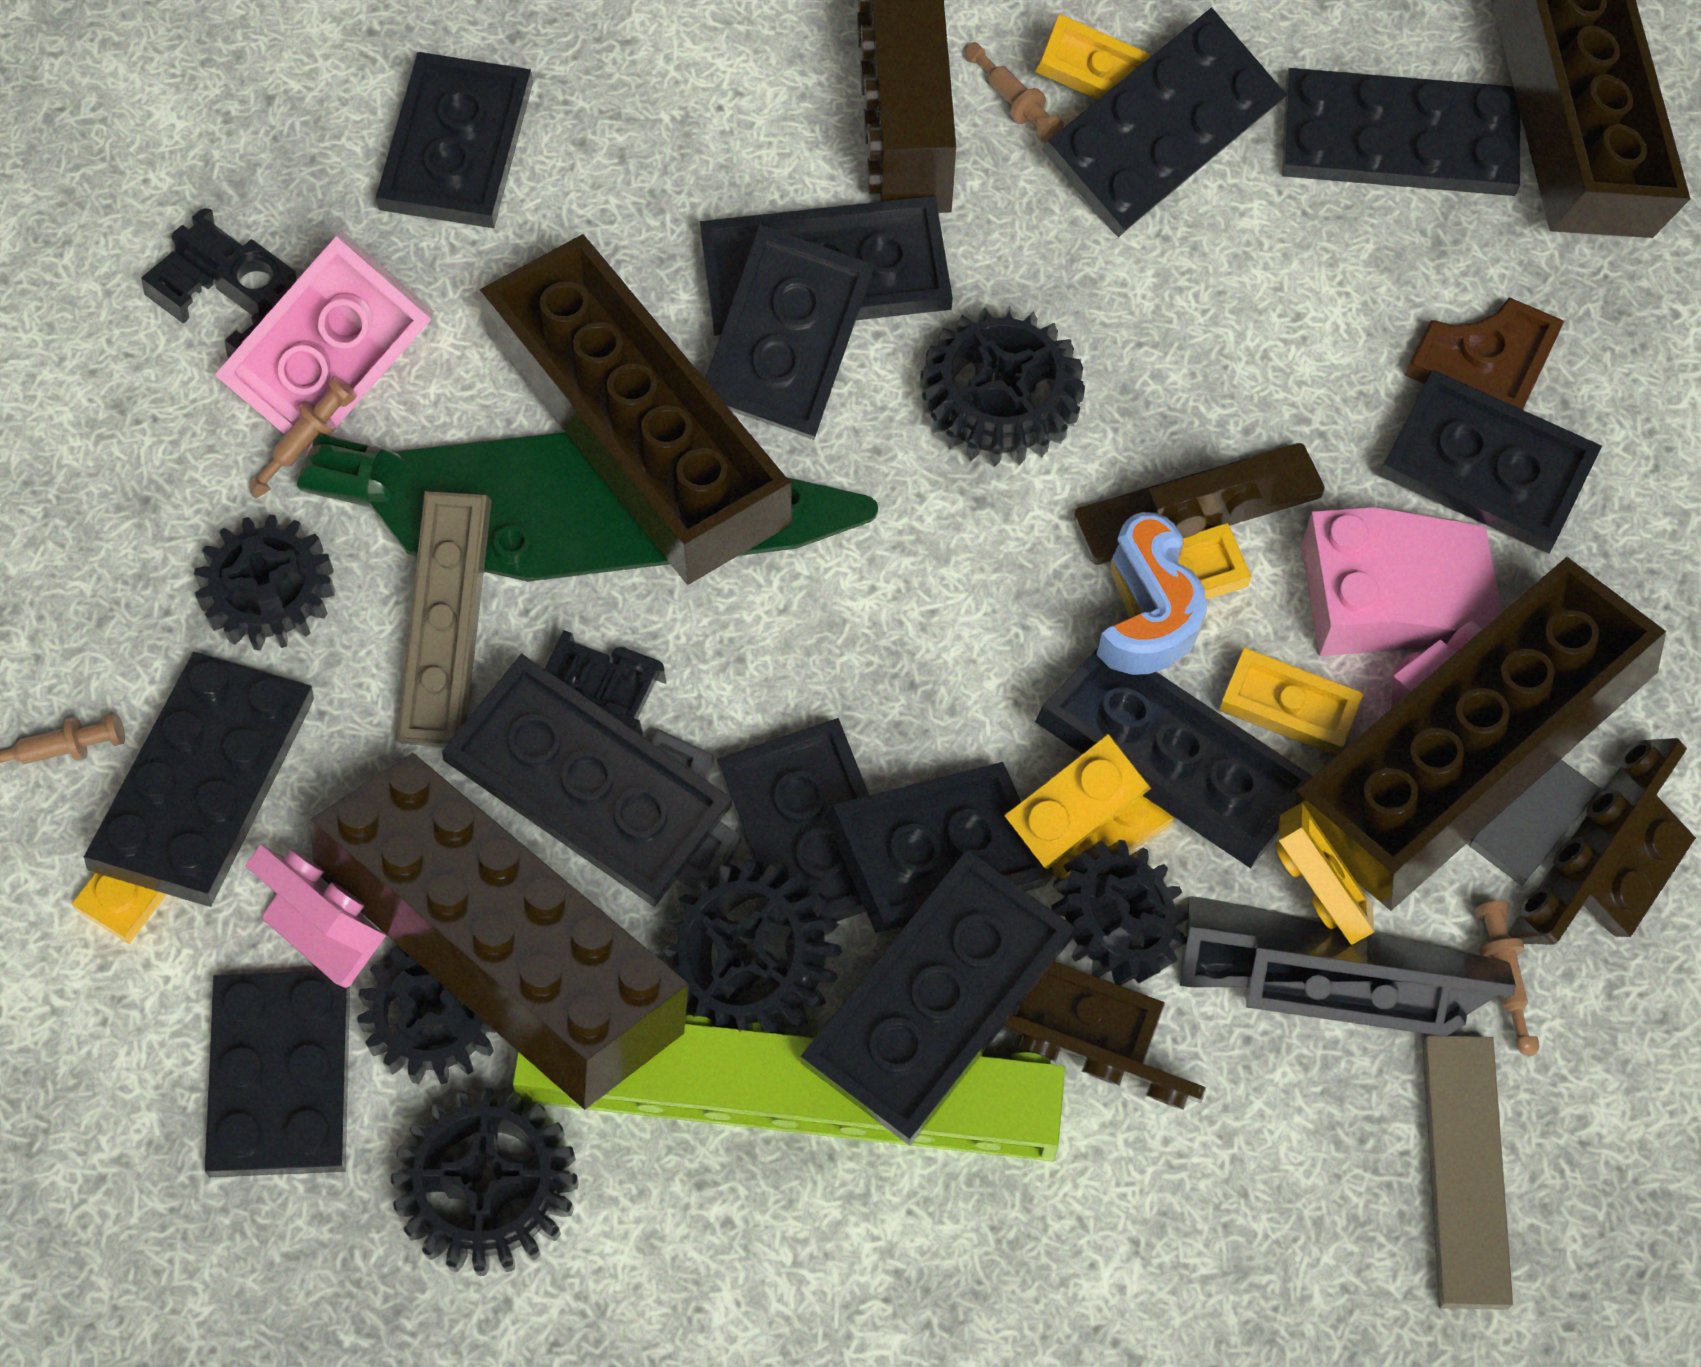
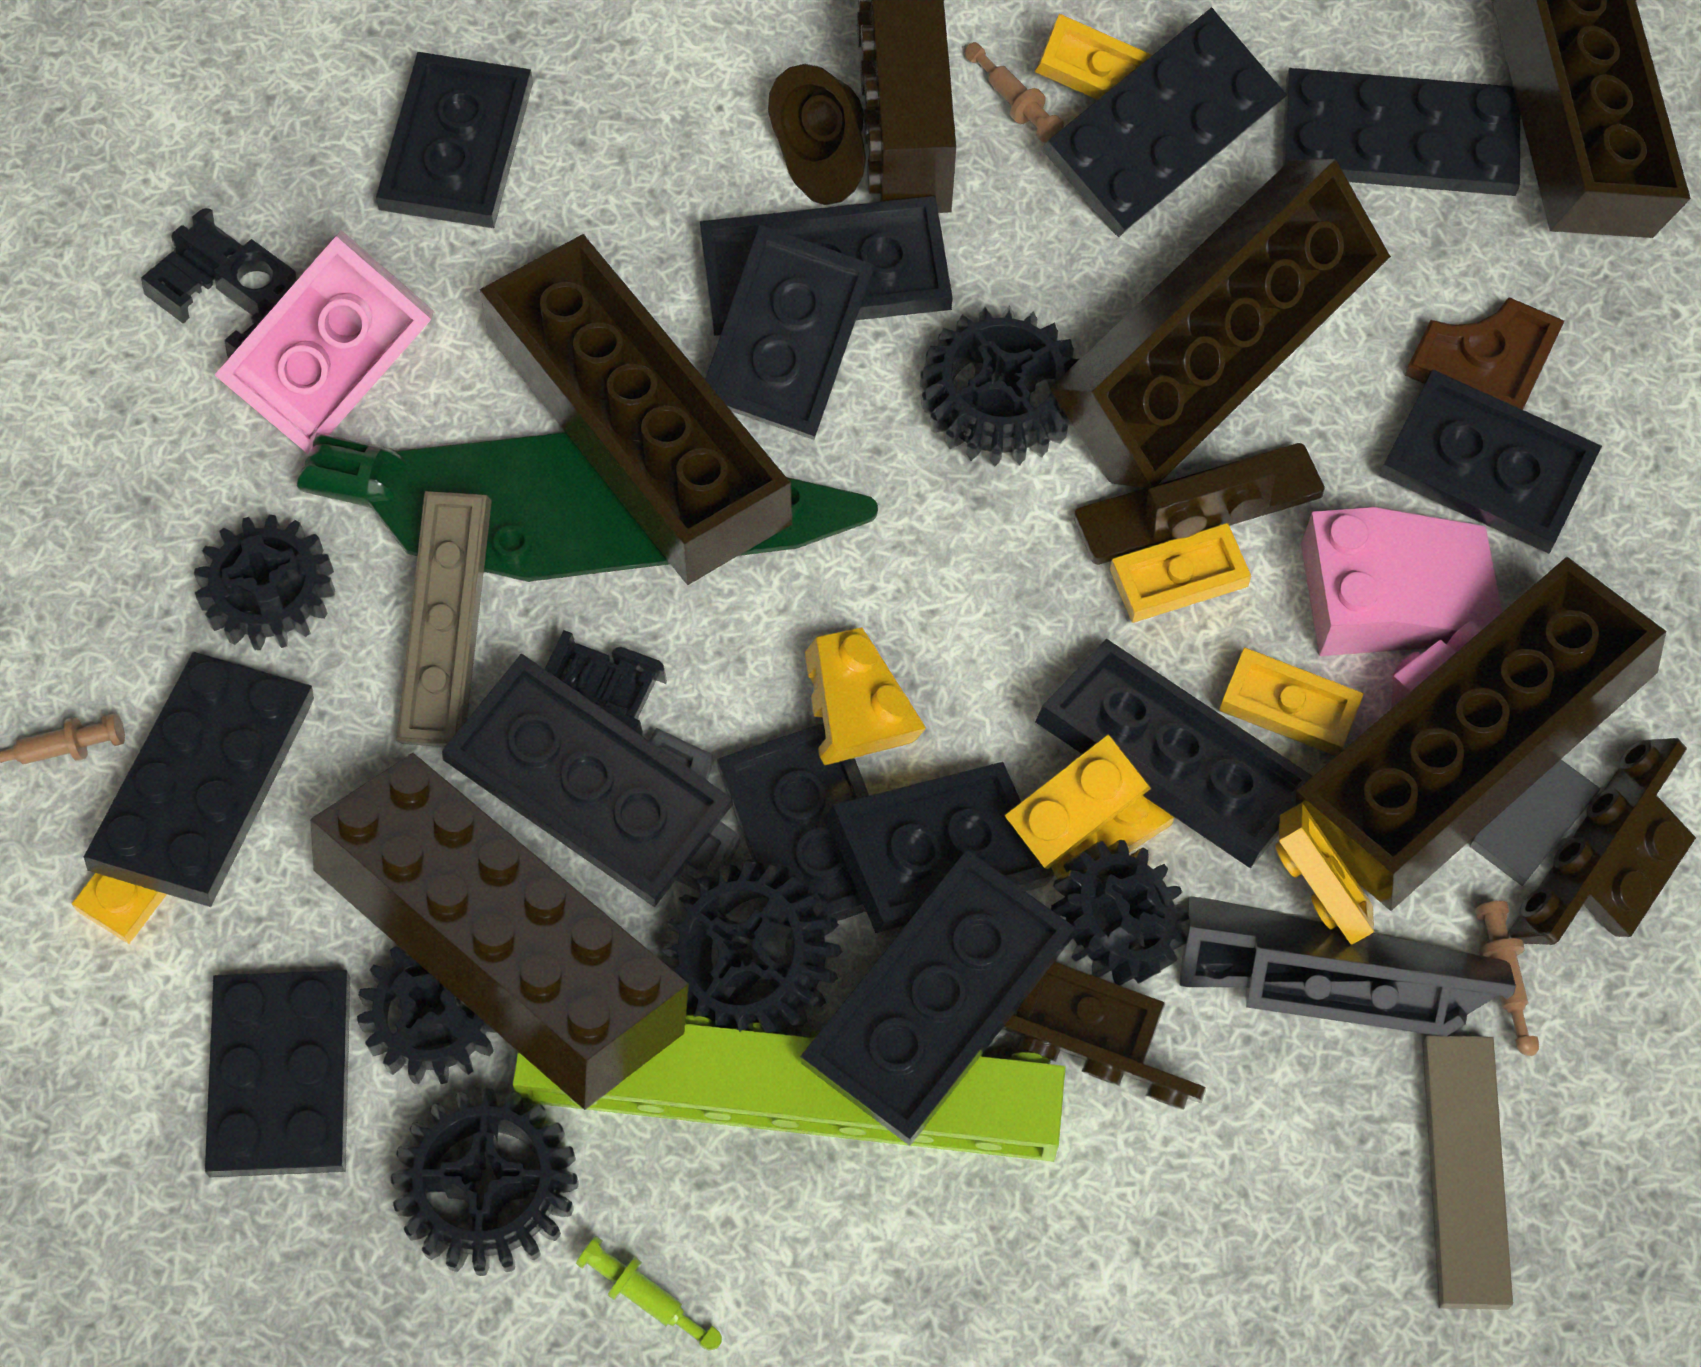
(313, 421): medium nougat piece -> none
(316, 917): bright pink bracket -> none
(644, 1293): none -> lime piece
(818, 132): none -> dark brown piece
(857, 698): none -> yellow wing
(1164, 590): light blue animal -> none
(1221, 323): none -> dark brown brick

